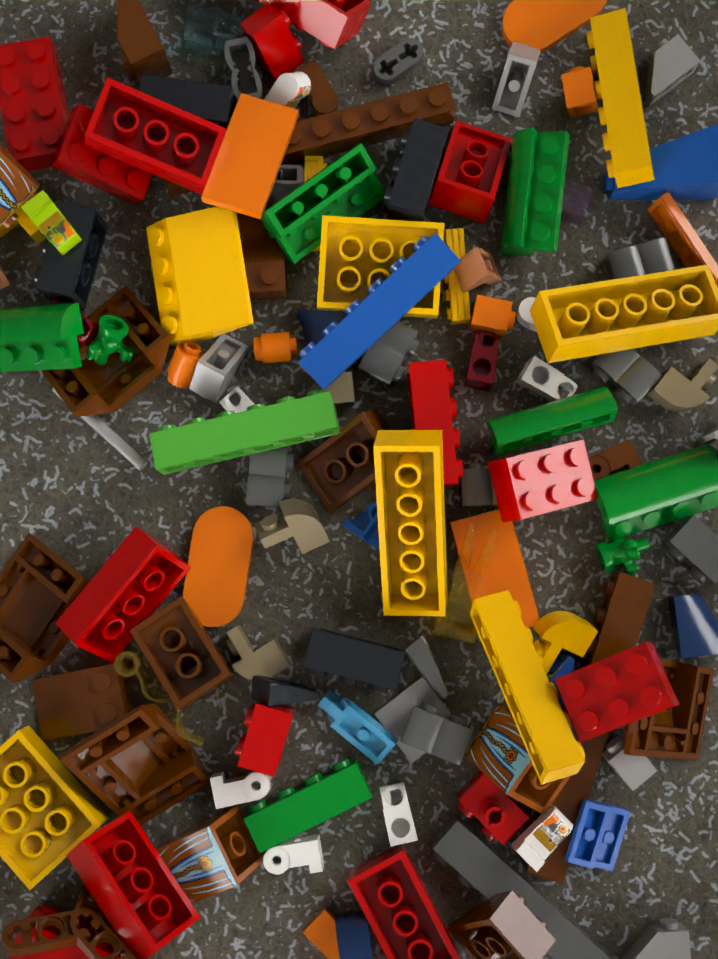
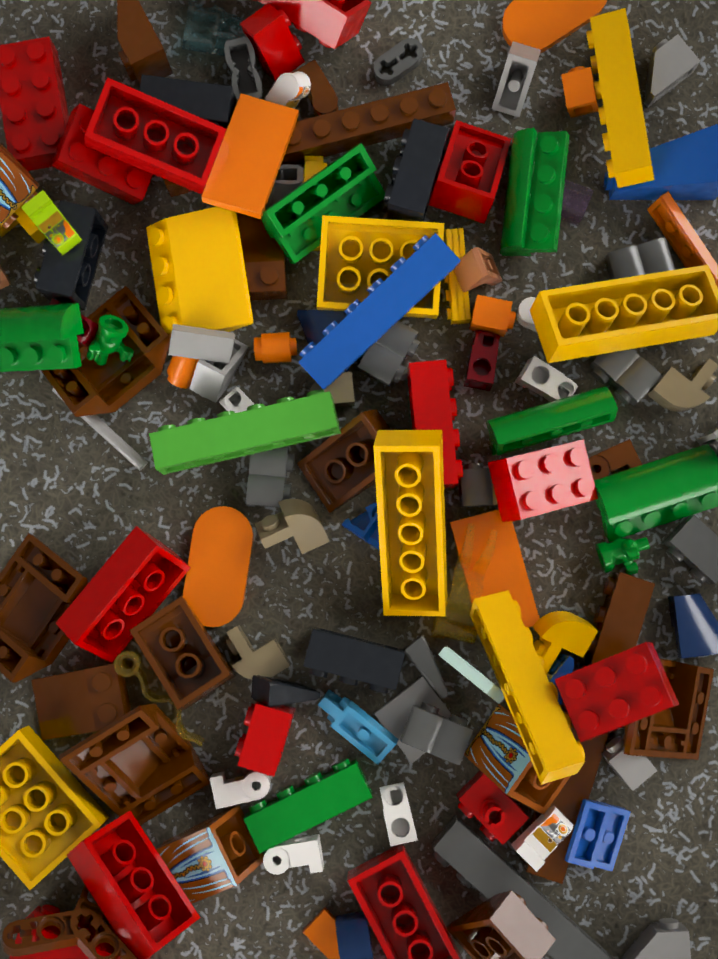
(201, 343): none -> light grey tile
(472, 674): none -> light aqua tile

